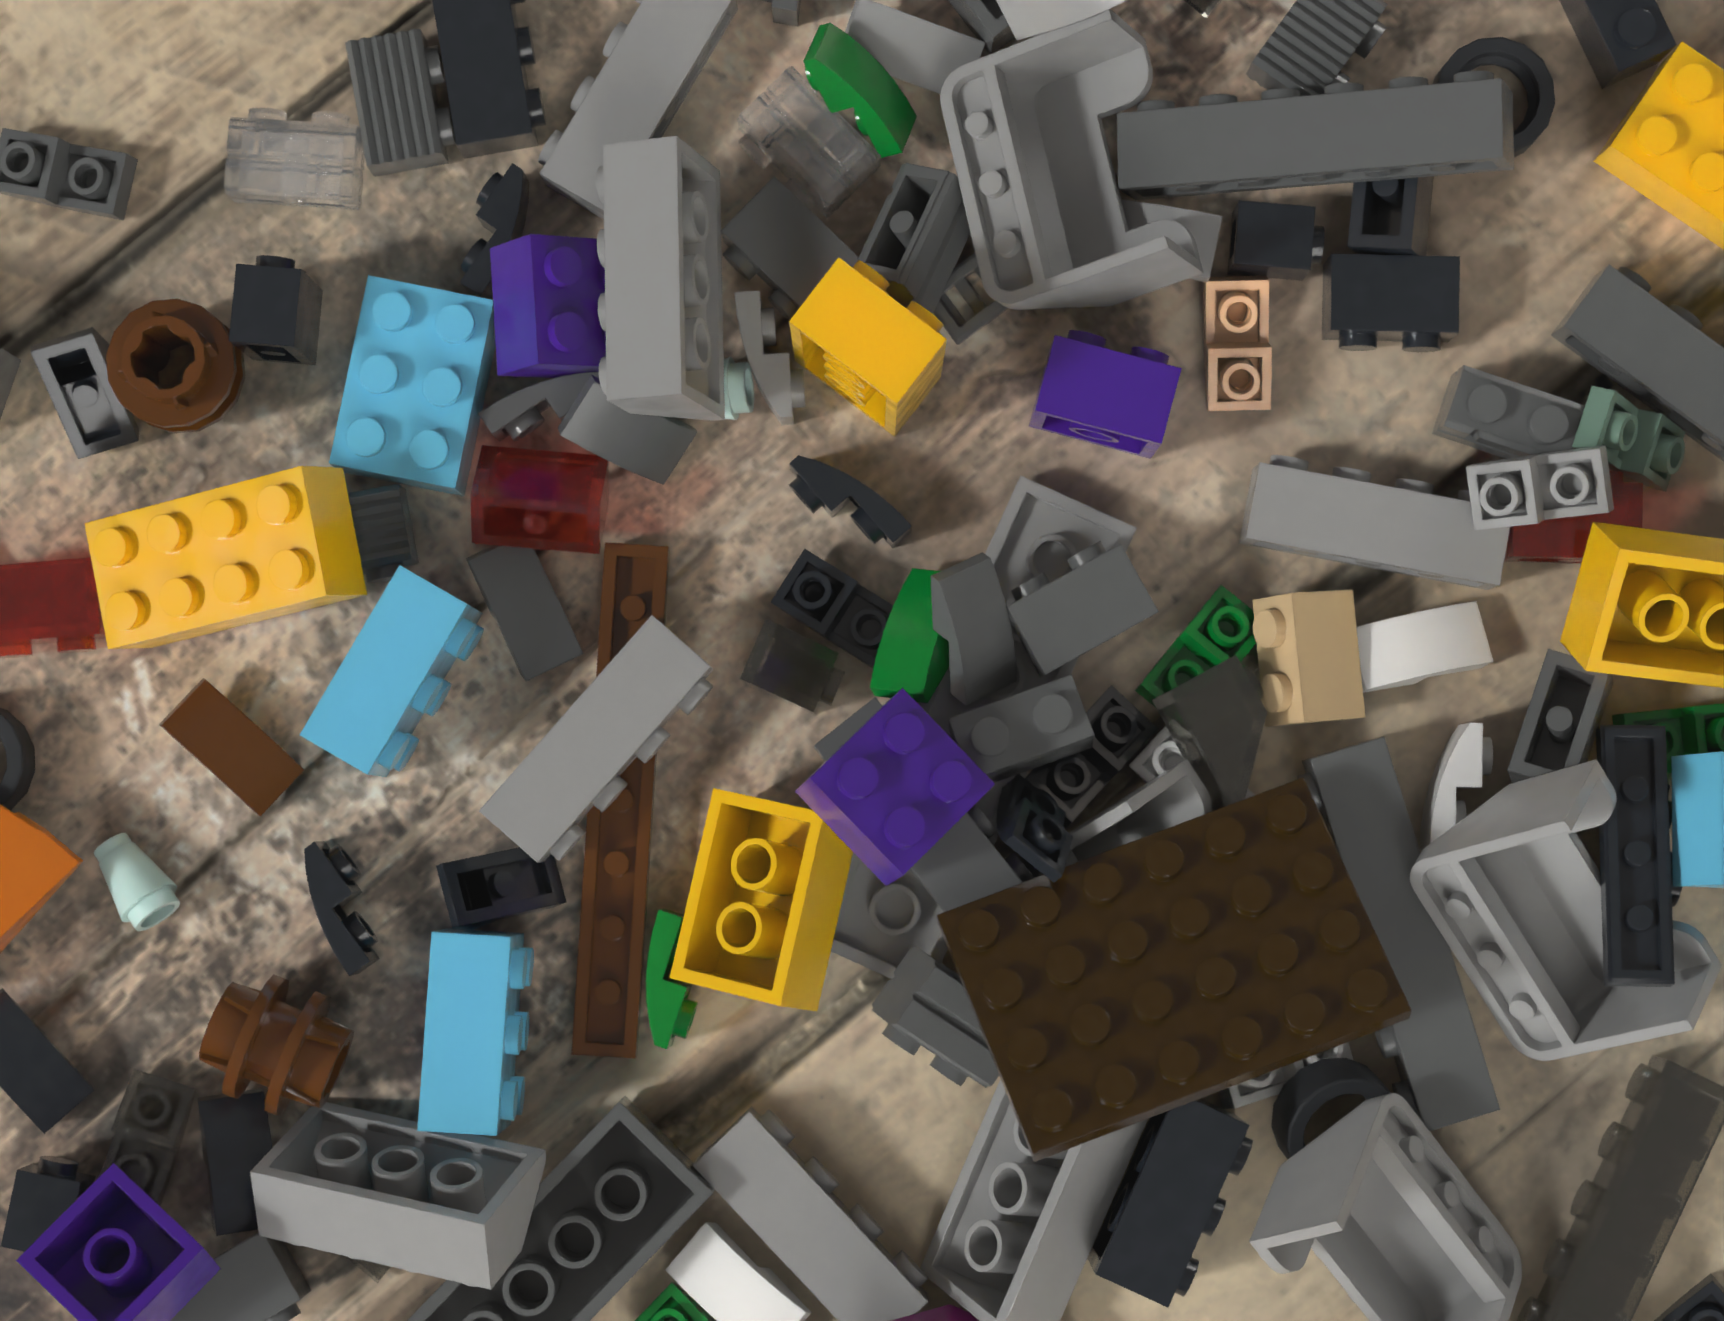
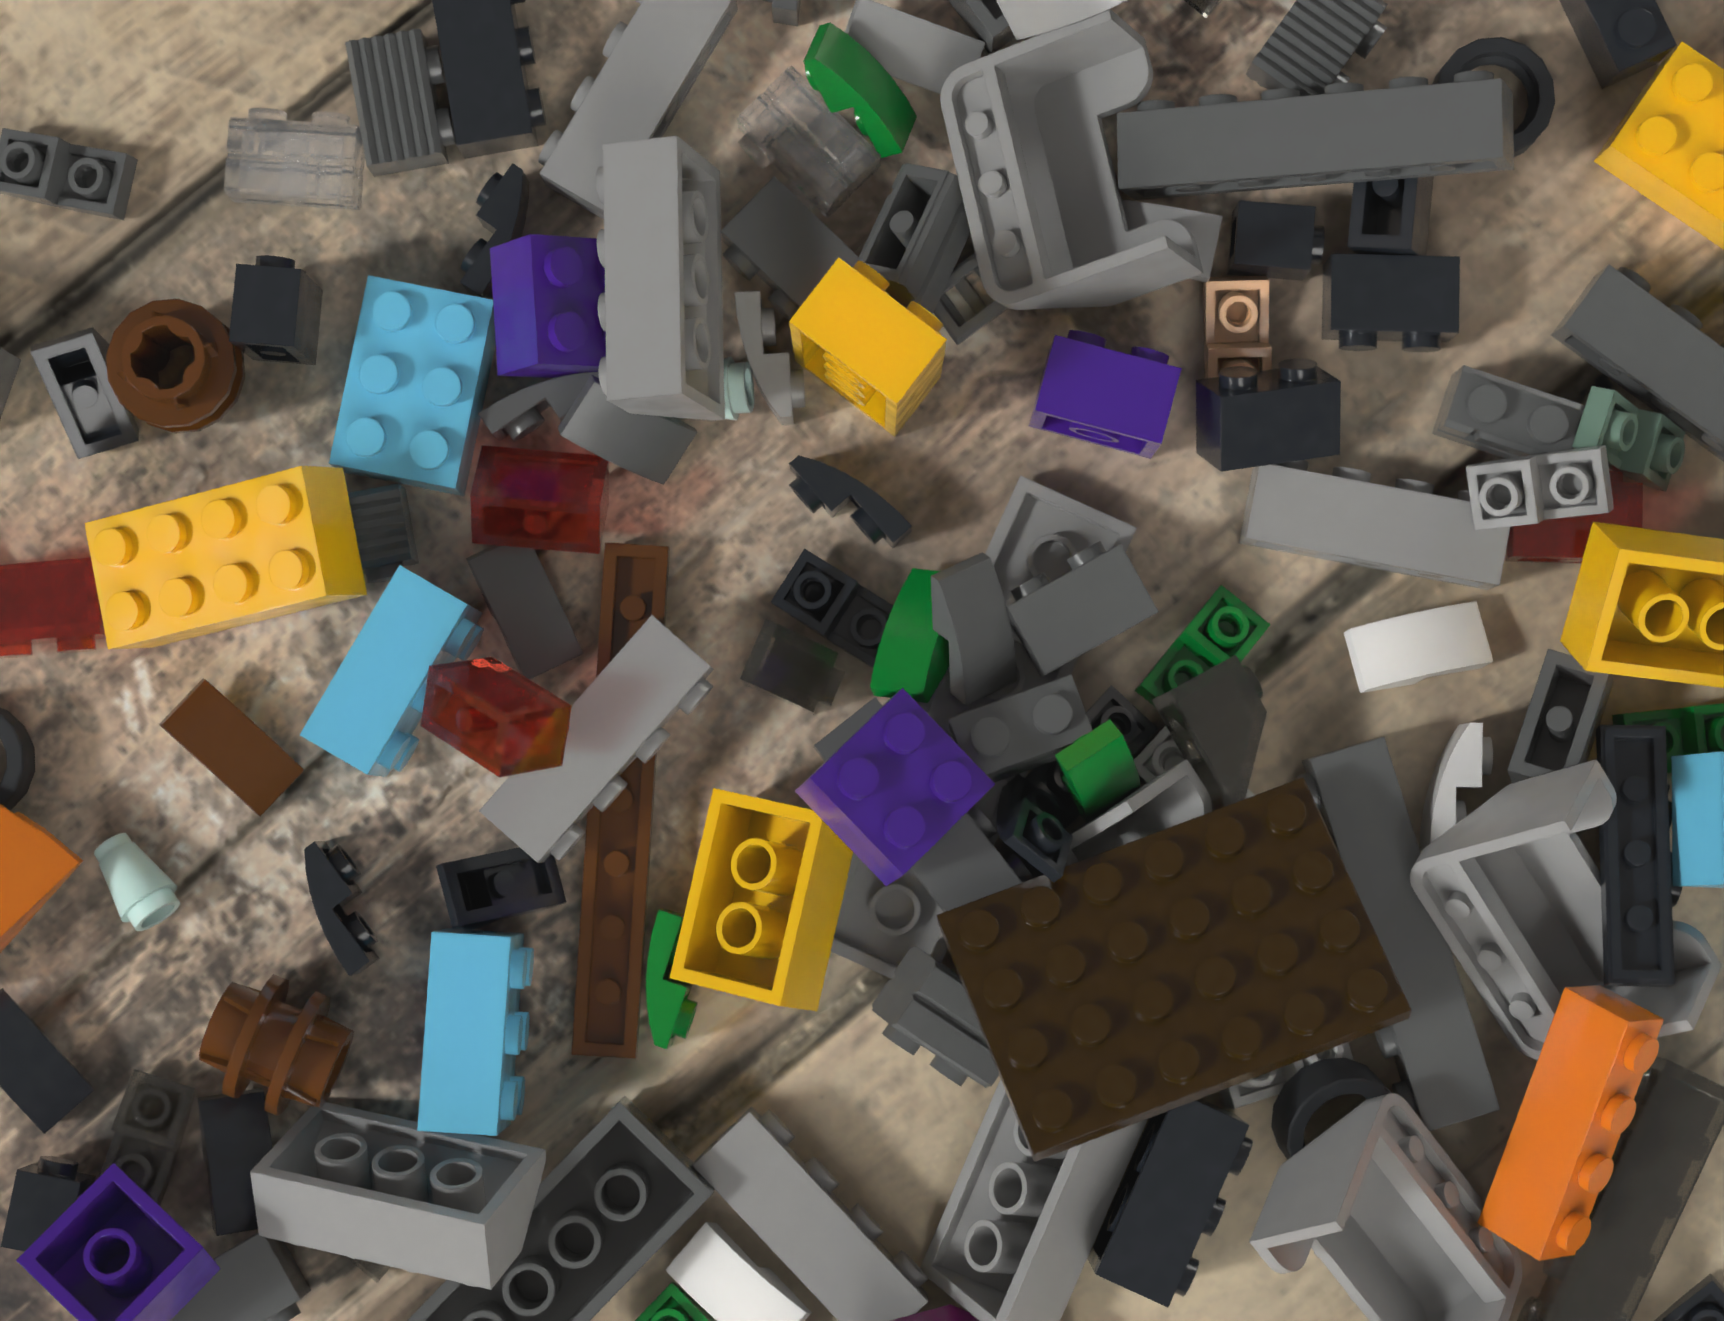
(496, 716): none -> clear red brick
(1098, 770): none -> green slope
(1268, 415): none -> black brick
(1308, 657): tan brick -> none
(1571, 1122): none -> orange brick

